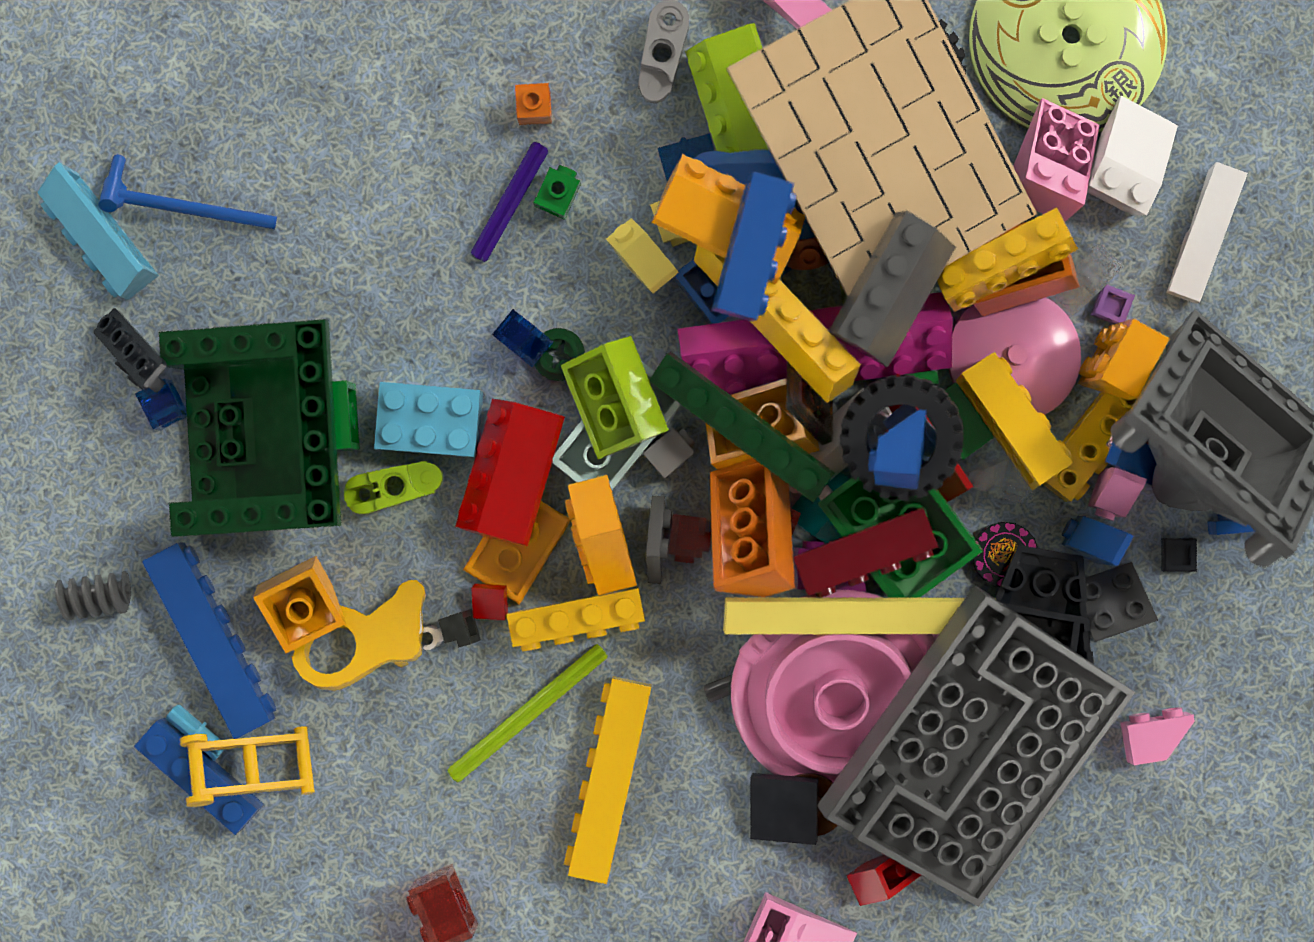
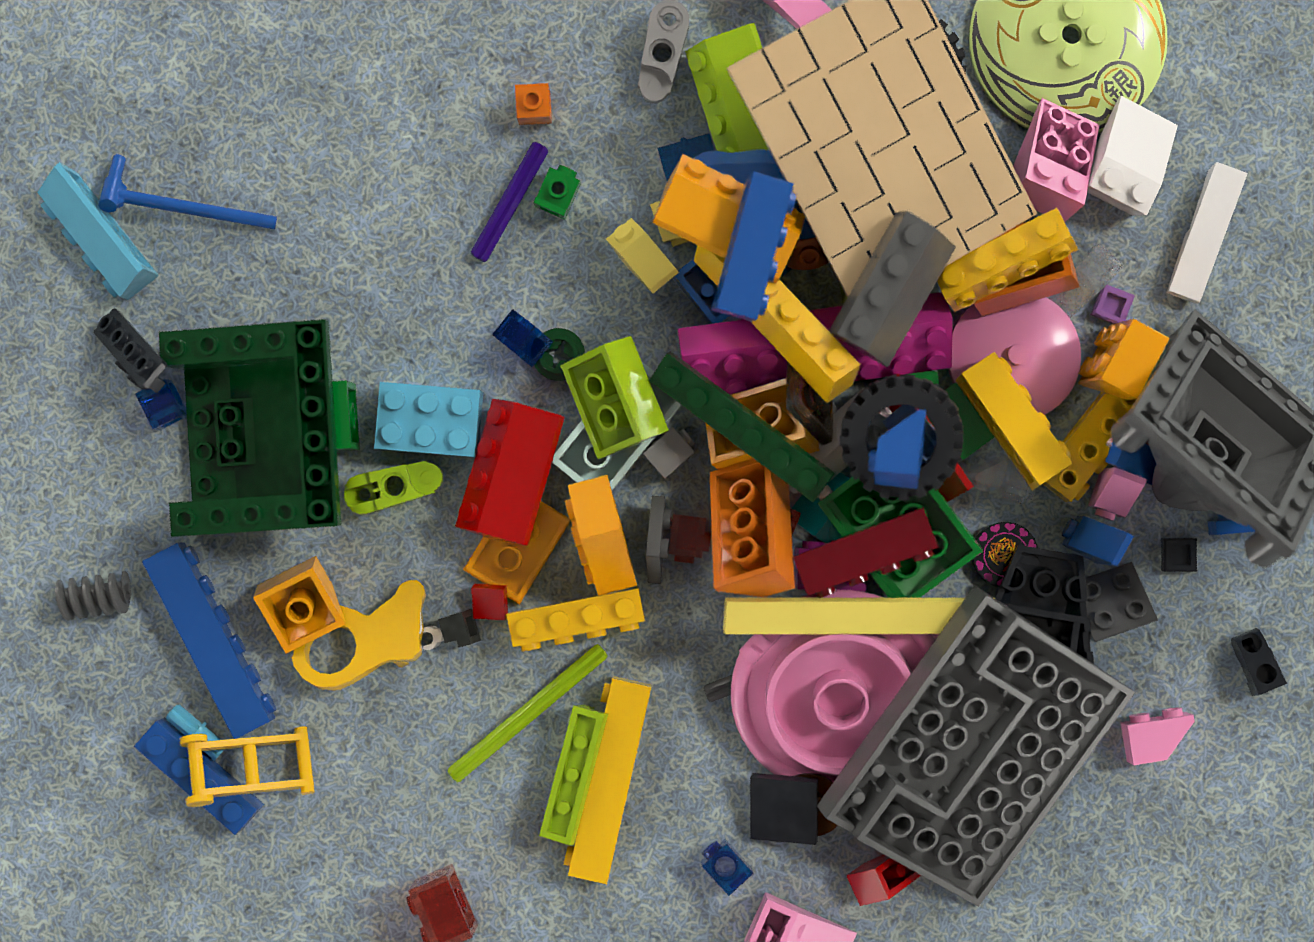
(573, 774): none -> lime fence
(729, 880): none -> clear blue brick
(1257, 662): none -> black leg

